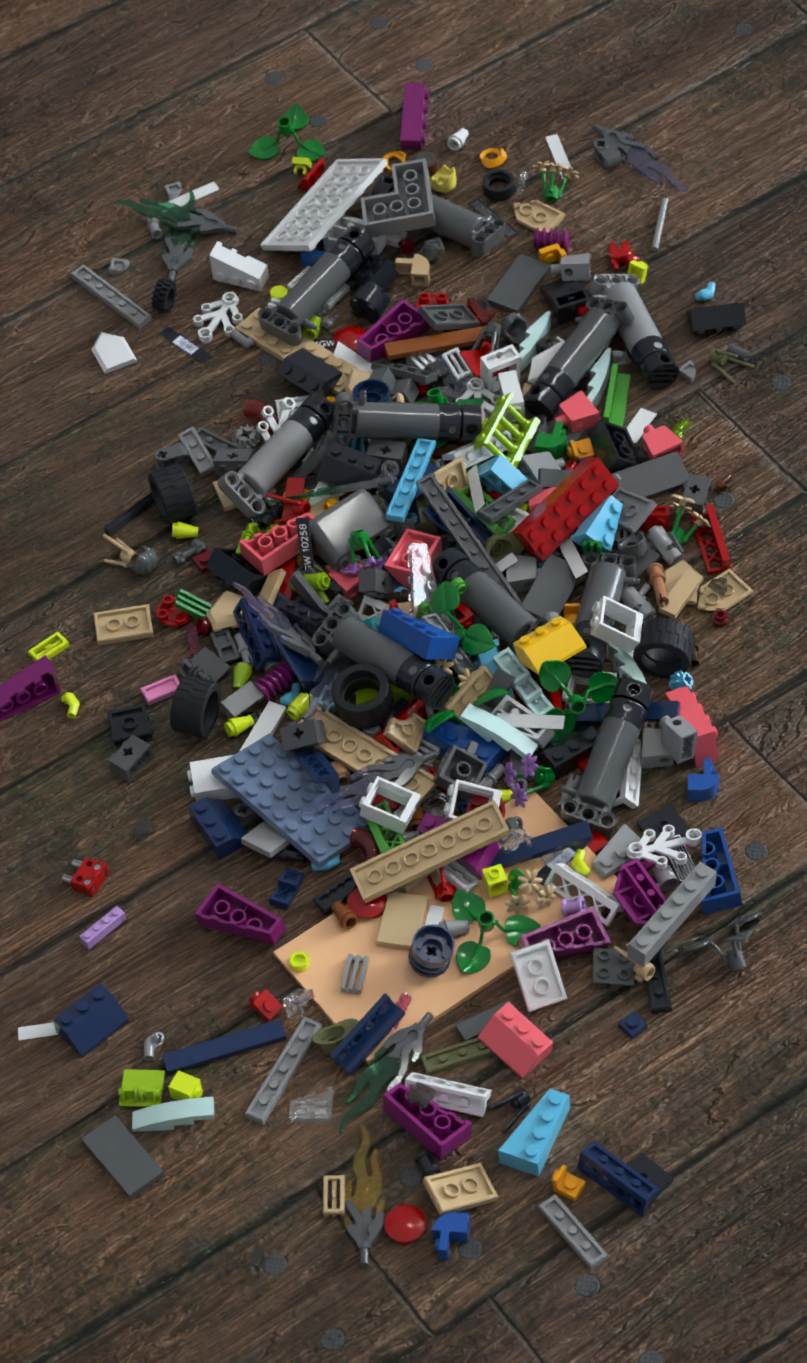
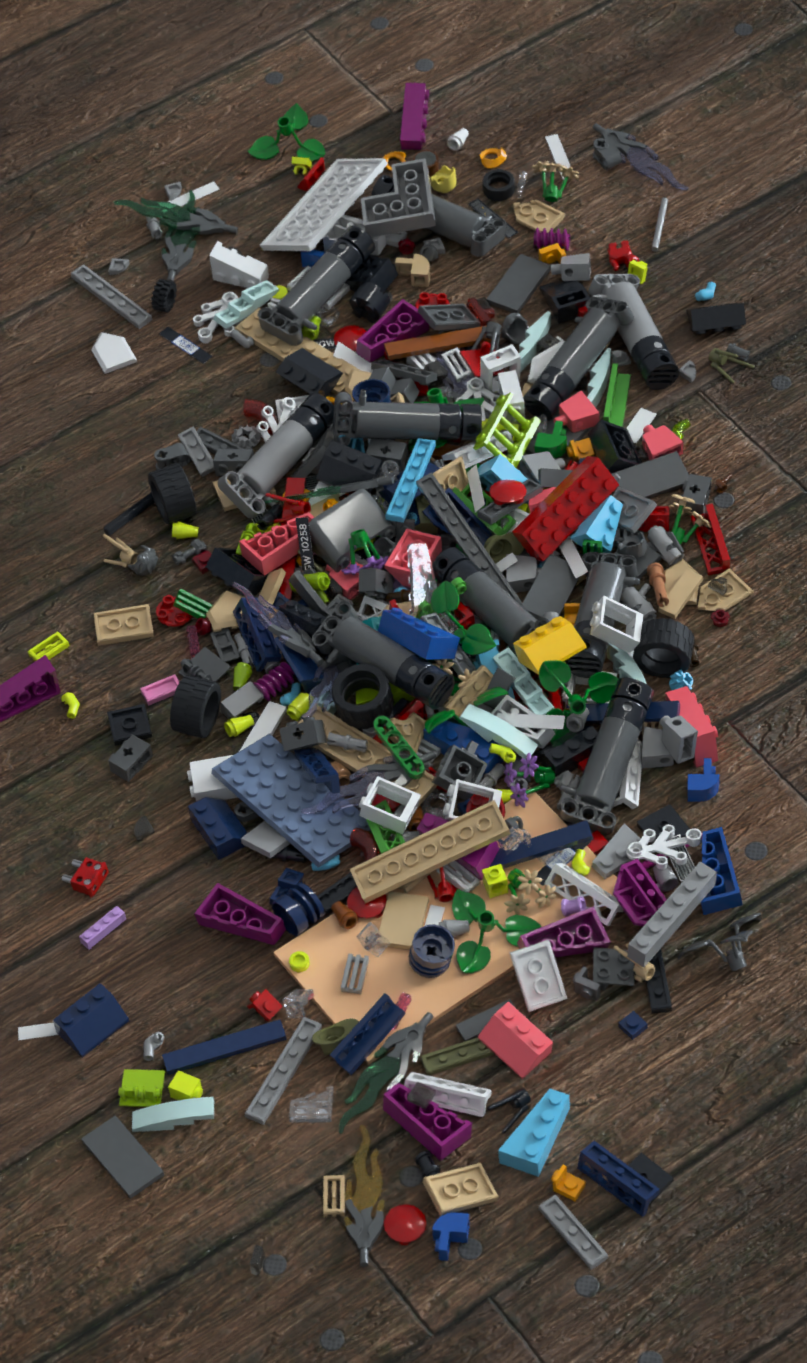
(245, 305): none -> light aqua slope
(298, 908): none -> dark blue wheel
(347, 742): none -> light grey pin
(373, 940): none -> clear bracket
(402, 745): none -> green beam
(504, 752): none -> neon yellow arm
(508, 492): none -> red dish
(563, 779): none -> light grey tile
(577, 722): none -> light grey cone
(586, 987): none -> flat silver bracket

